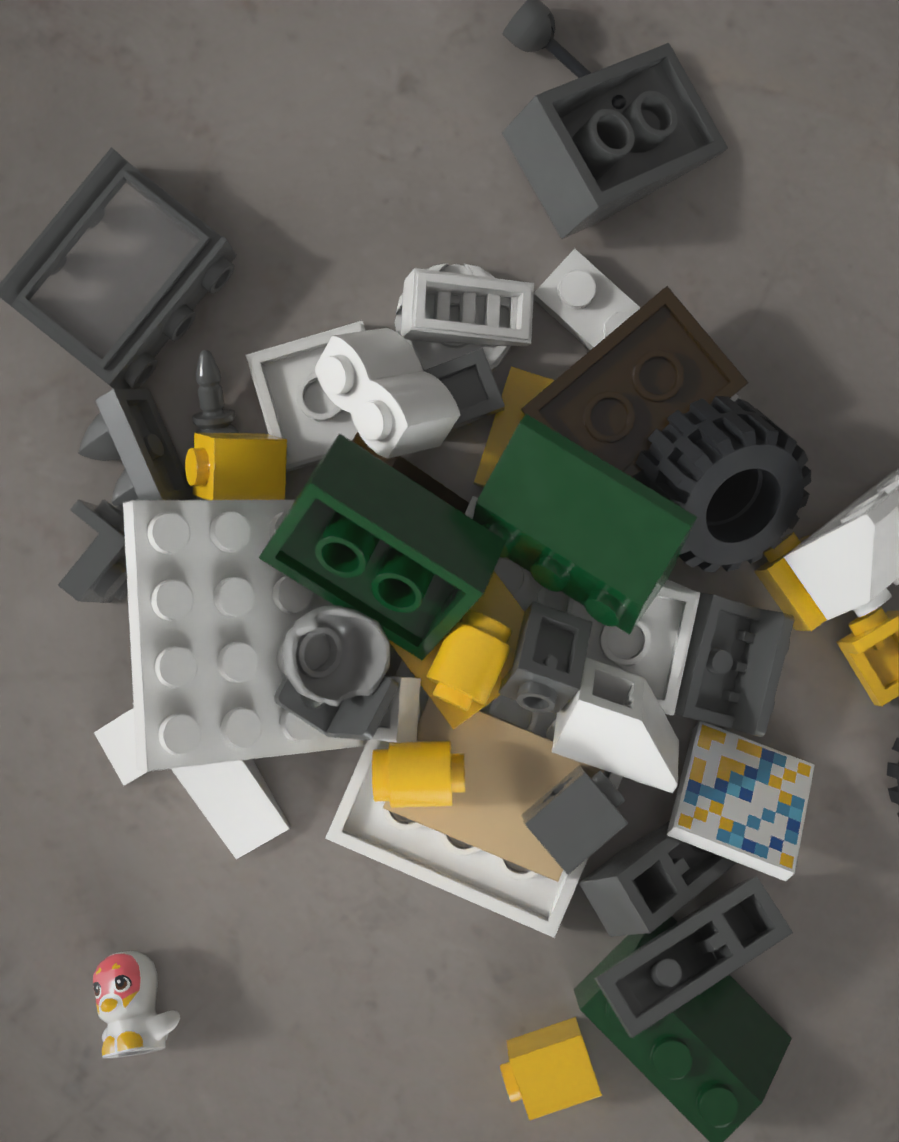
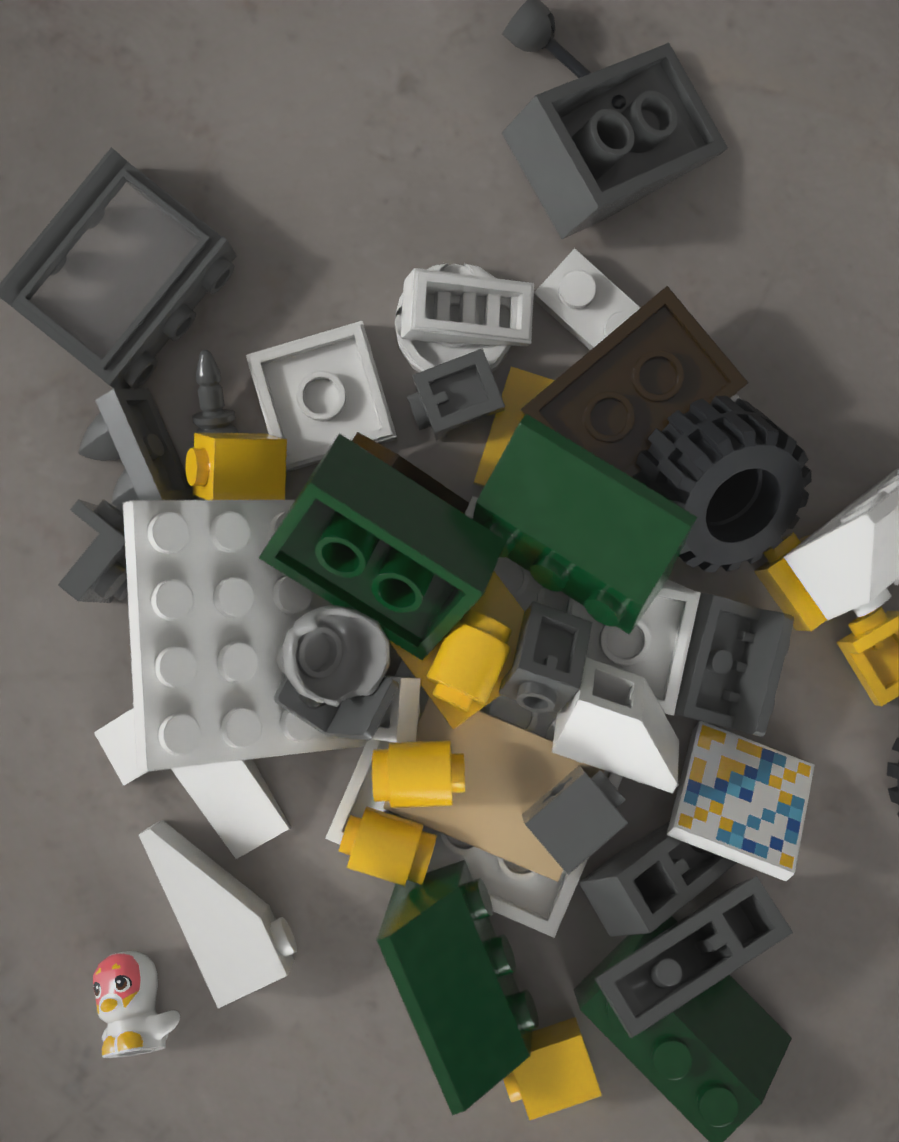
(223, 921): none -> white slope
(386, 392): white brick -> none
(387, 847): none -> yellow brick
(457, 982): none -> dark green slope

